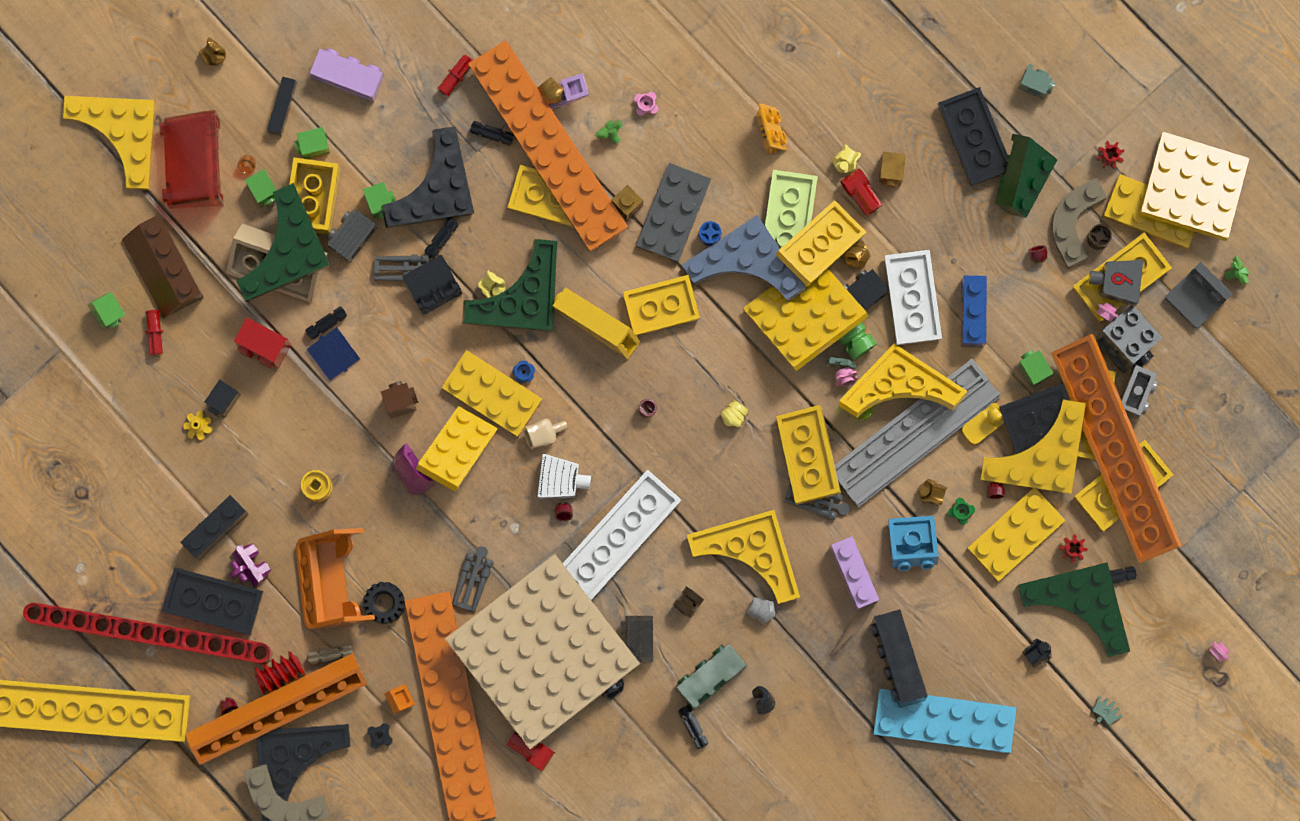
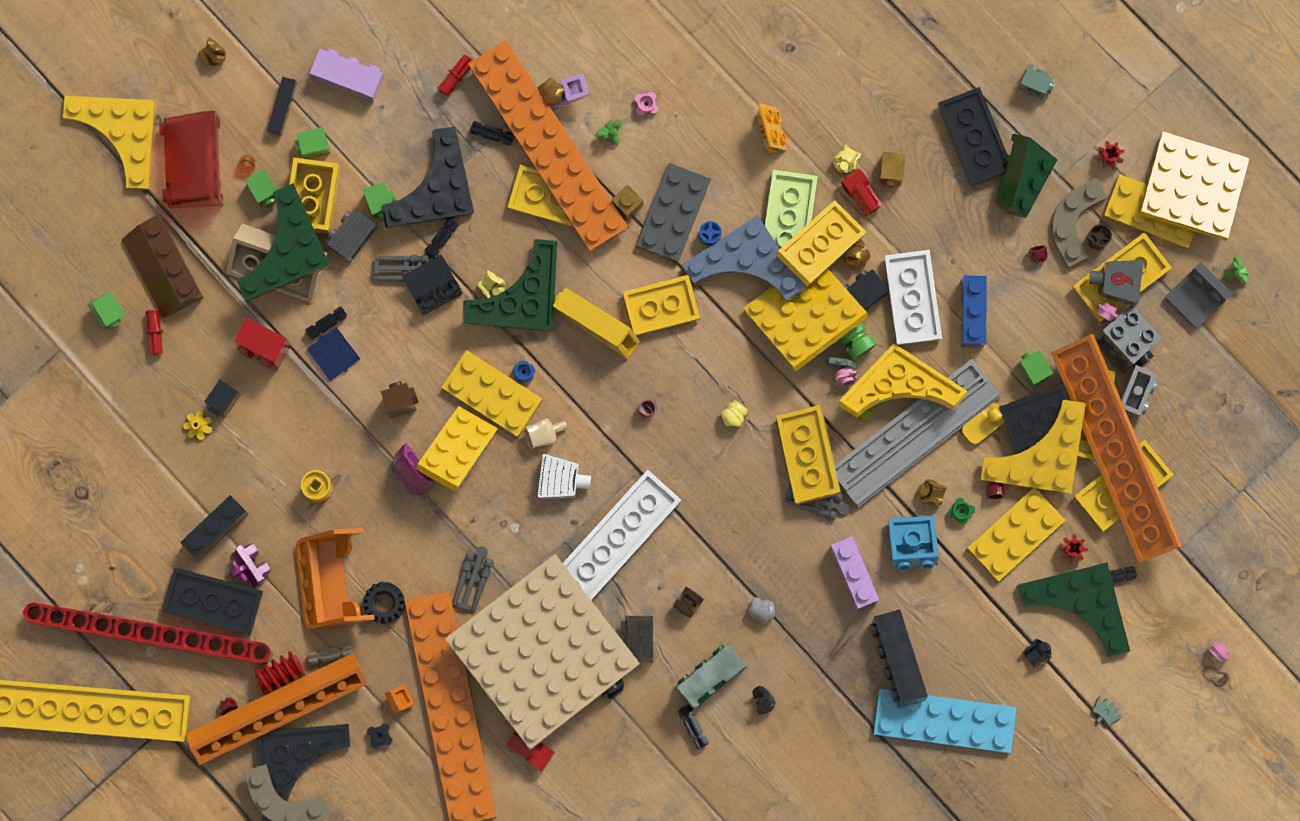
(563, 512): dark red hinge -> none
(756, 543): yellow plate -> none

